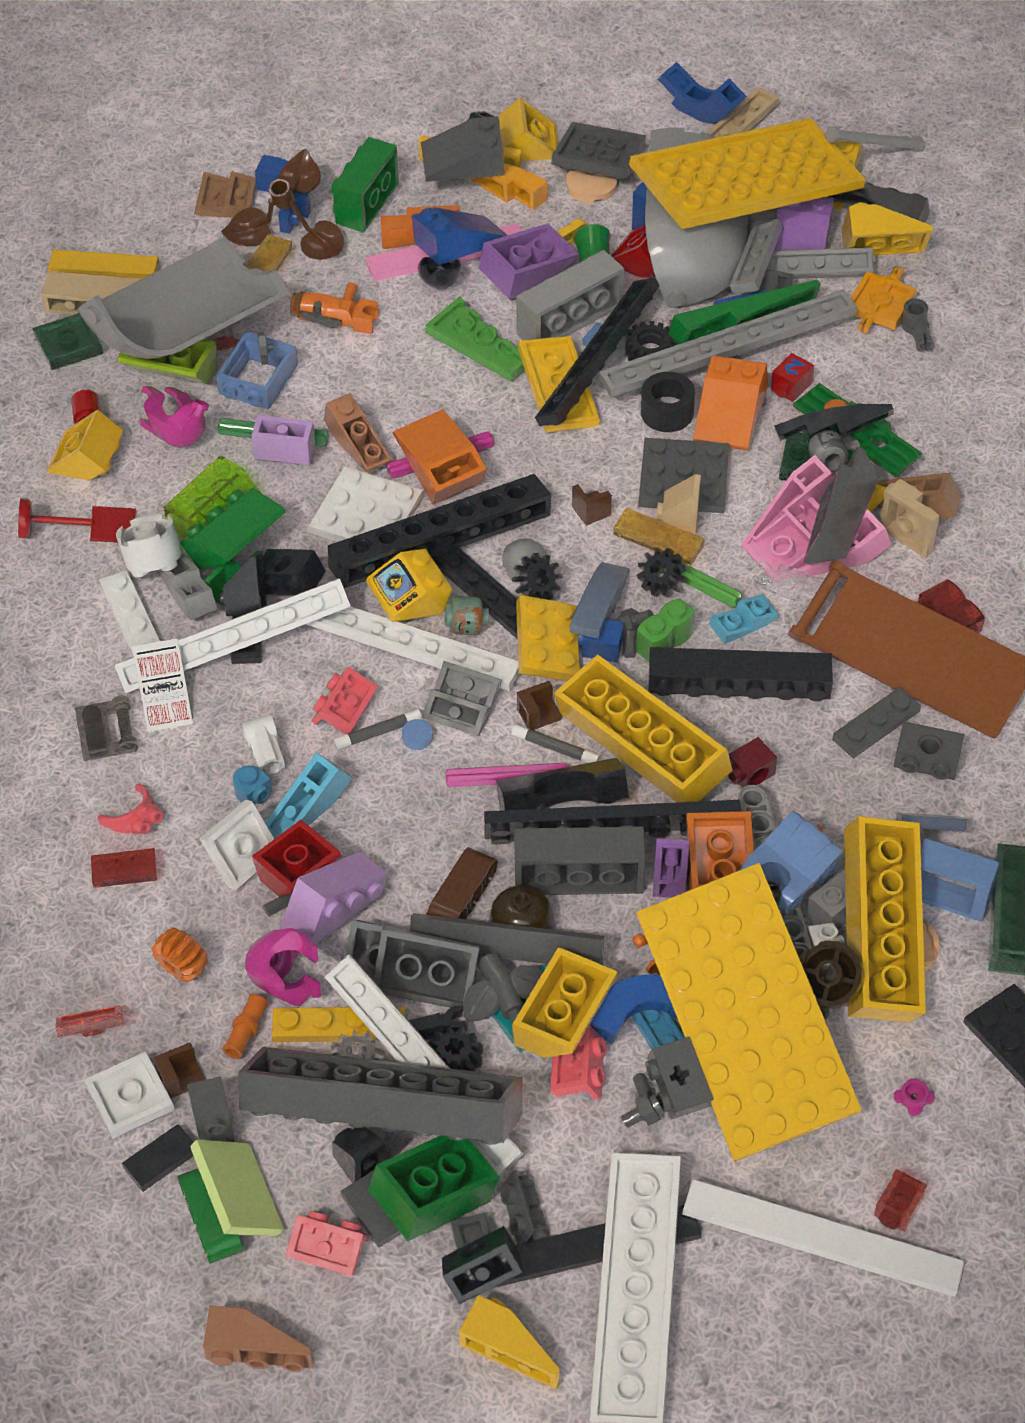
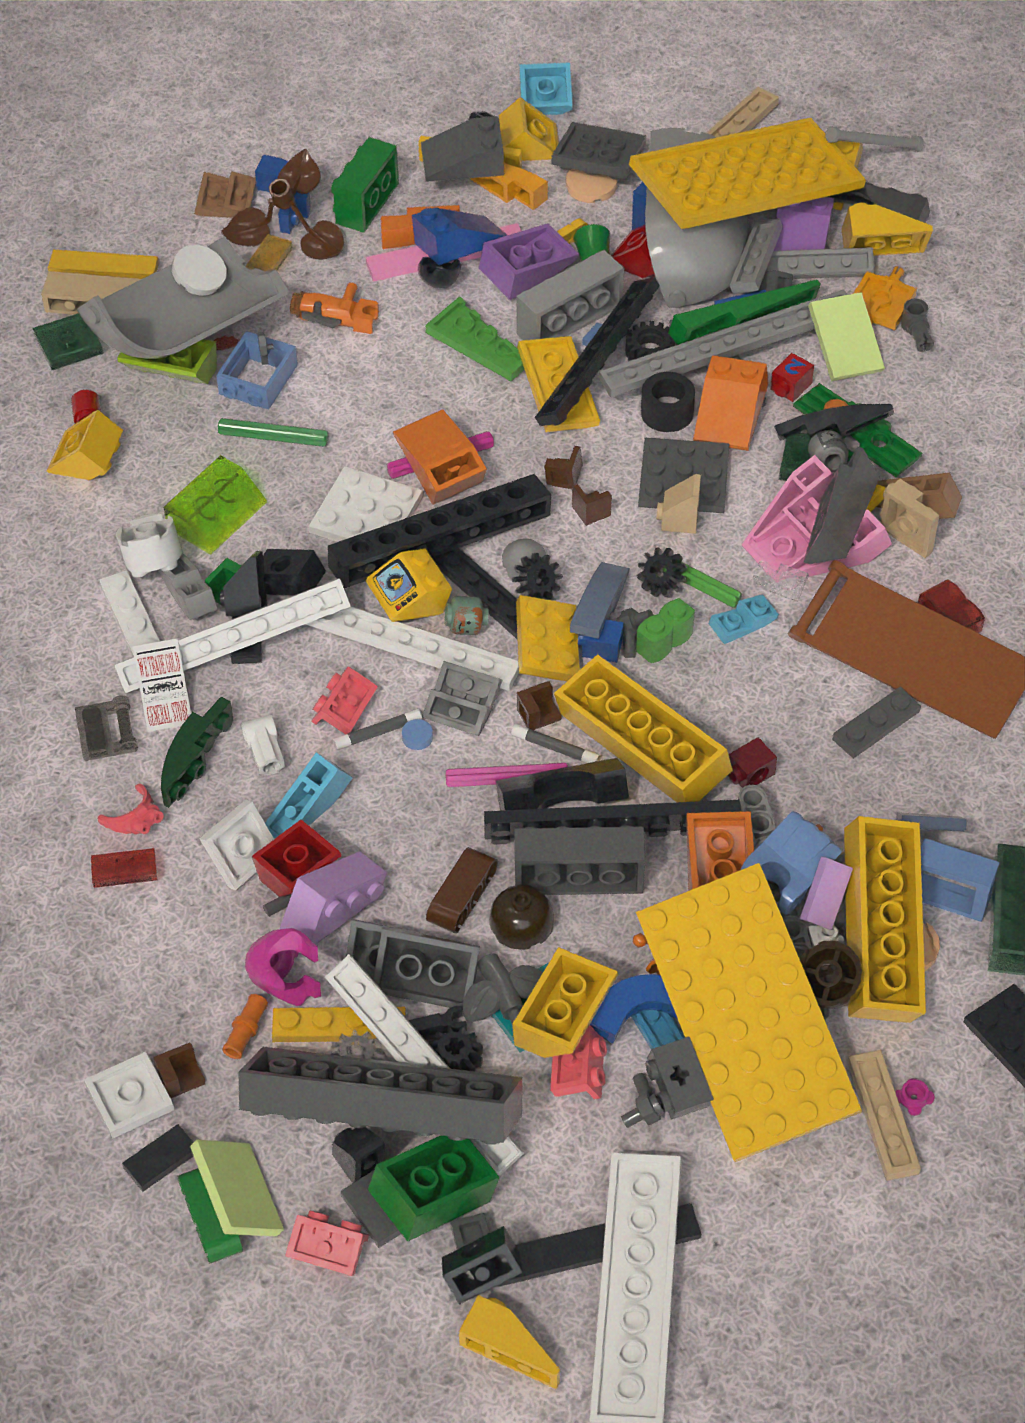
(89, 1022): clear red plate -> none
(103, 524): red piece -> none
(178, 429): dark pink piece -> none
(179, 954): orange gear -> none
(186, 753): none -> dark green slope
(199, 269): none -> white tile
(211, 1110): dark grey brick -> none
(230, 527): green slope -> none
(245, 1338): nougat slope -> none
(251, 784): dark azure plate -> none
(283, 440): lavender brick -> none
(355, 433): nougat slope -> none
(509, 940): dark grey tile -> none
(519, 1196): dark grey hinge -> none
(547, 87): none -> medium azure slope
(564, 472): none -> reddish brown panel
(655, 533): clear yellow plate -> none
(670, 867): medium lavender slope -> none
(697, 101): blue arch -> none
(740, 673): black brick -> none
(824, 1238): white tile -> none
(826, 893): none -> lavender tile
(846, 336): none -> yellowish green tile
(883, 1115): none -> tan plate
(909, 1193): clear red brick -> none
(928, 750): dark grey brick -> none

